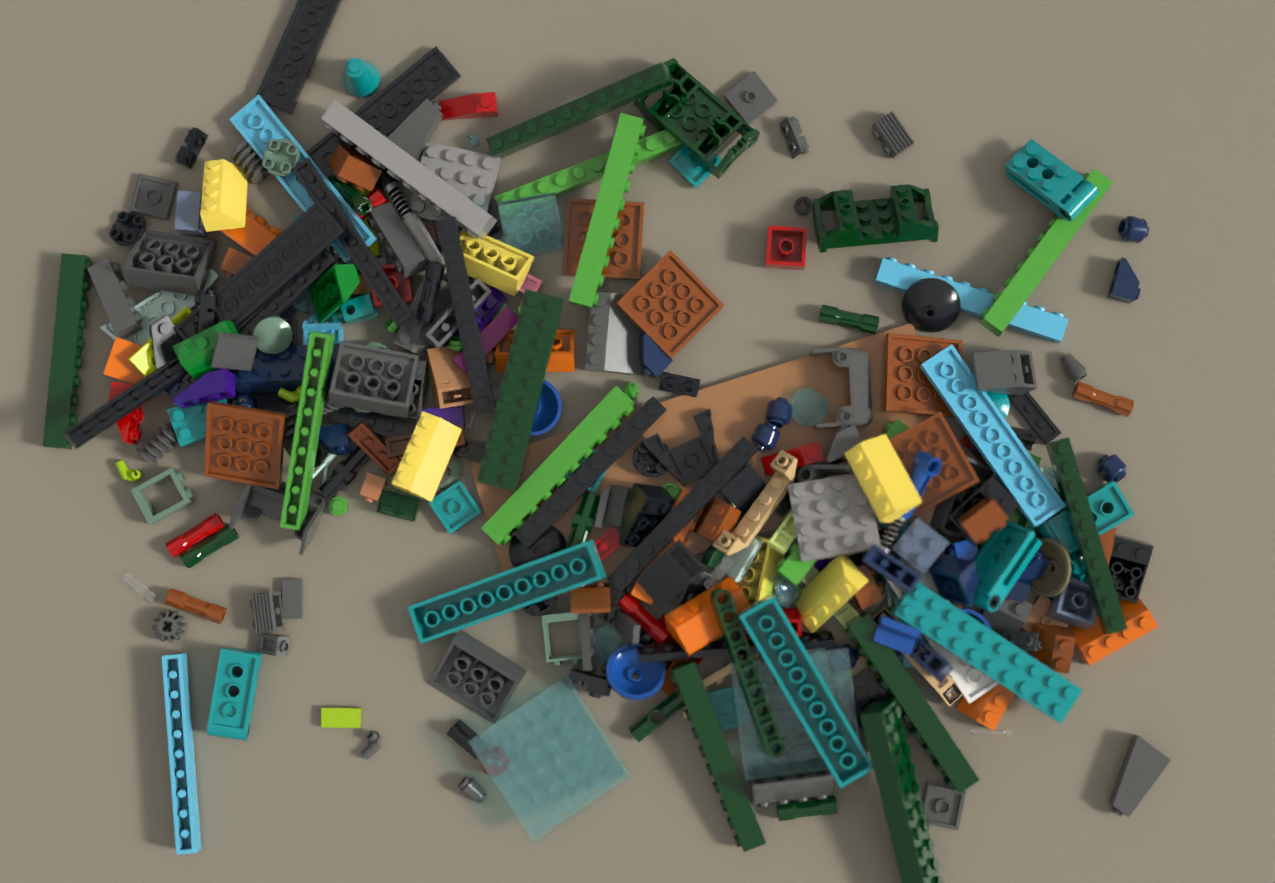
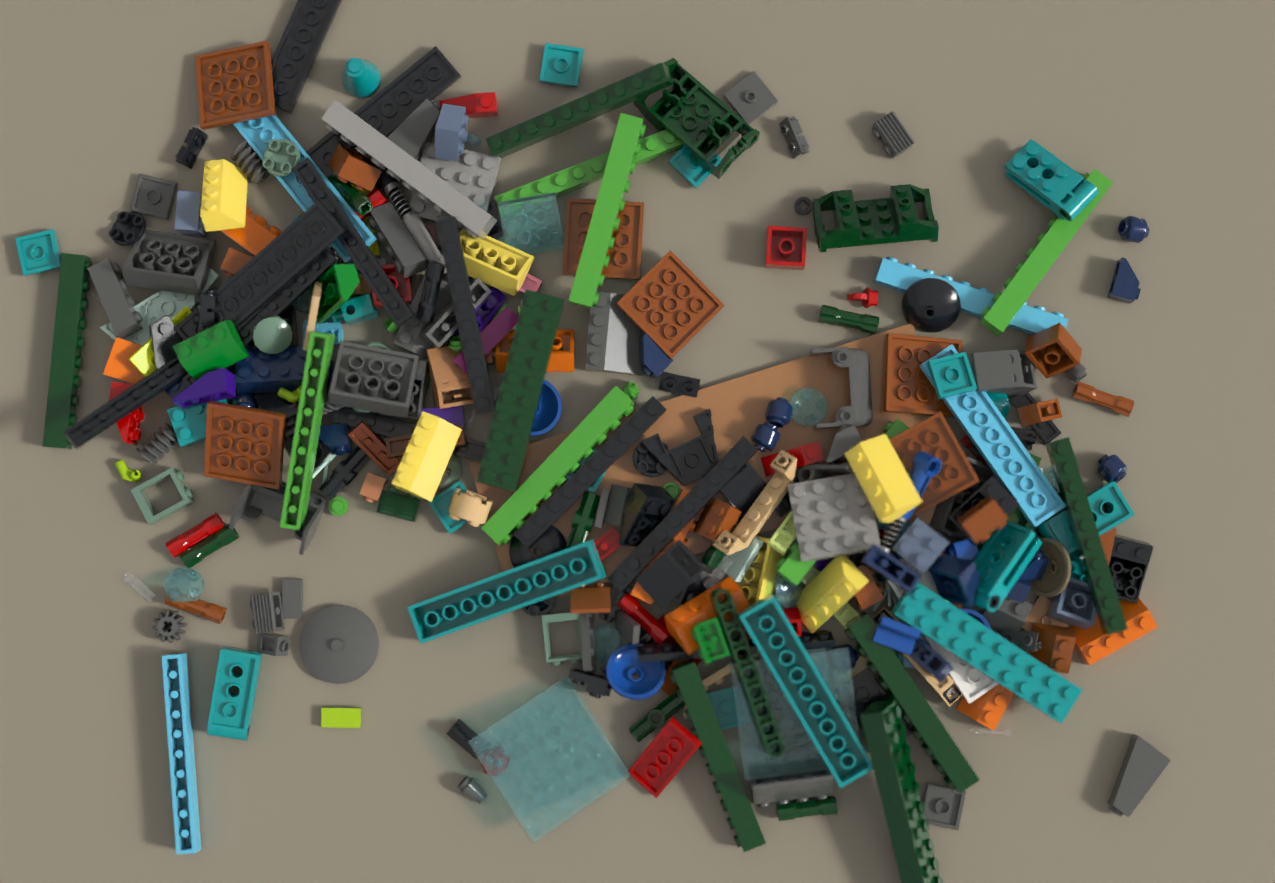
(38, 252): none -> teal plate
(184, 585): none -> clear light blue dish
(234, 351): dark grey tile -> none
(235, 85): none -> dark orange plate
(312, 313): none -> tan tile
(339, 644): none -> dark grey dish
(373, 744): dark grey arm -> none
(451, 132): none -> sand blue brick
(470, 507): none -> tan brick
(477, 676): dark grey slope -> none
(561, 65): none -> teal plate
(664, 757): none -> red tile
(711, 640): none -> green bracket
(868, 297): none -> red piece
(952, 375): none -> teal plate
(1039, 412): none -> dark orange slope
(1053, 350): none -> dark orange brick

